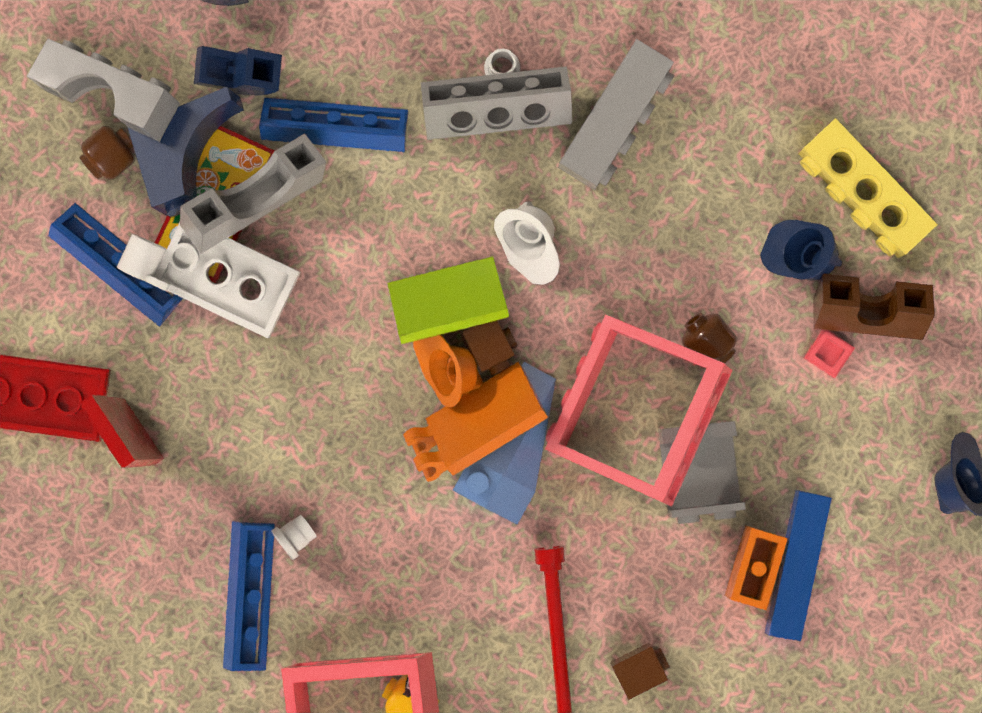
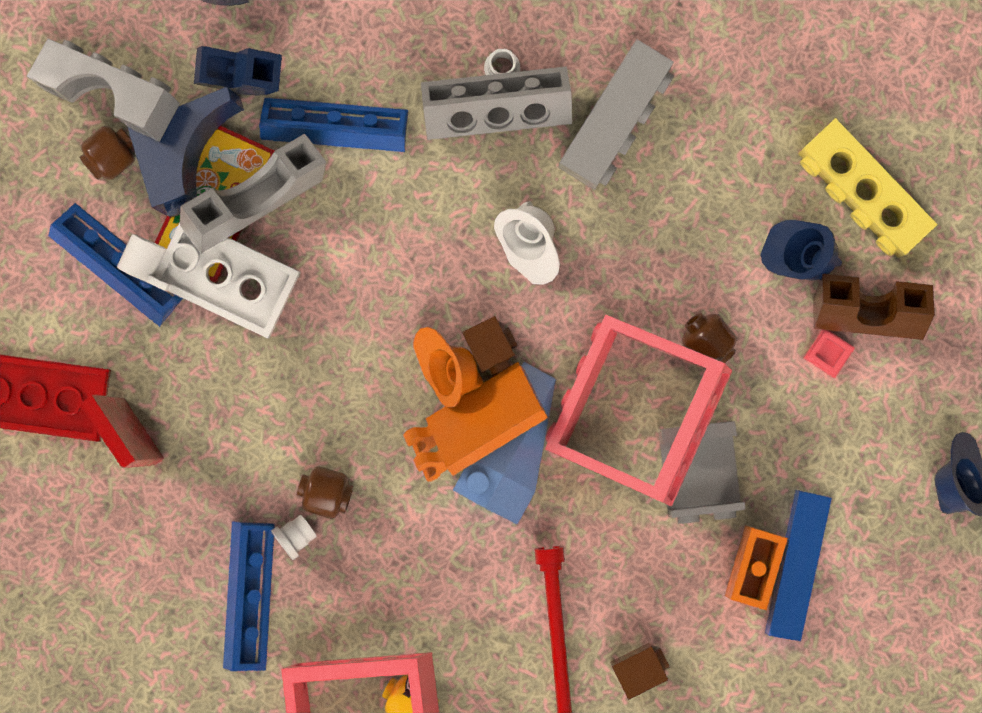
(325, 492): none -> reddish brown head
(447, 300): lime tile -> none

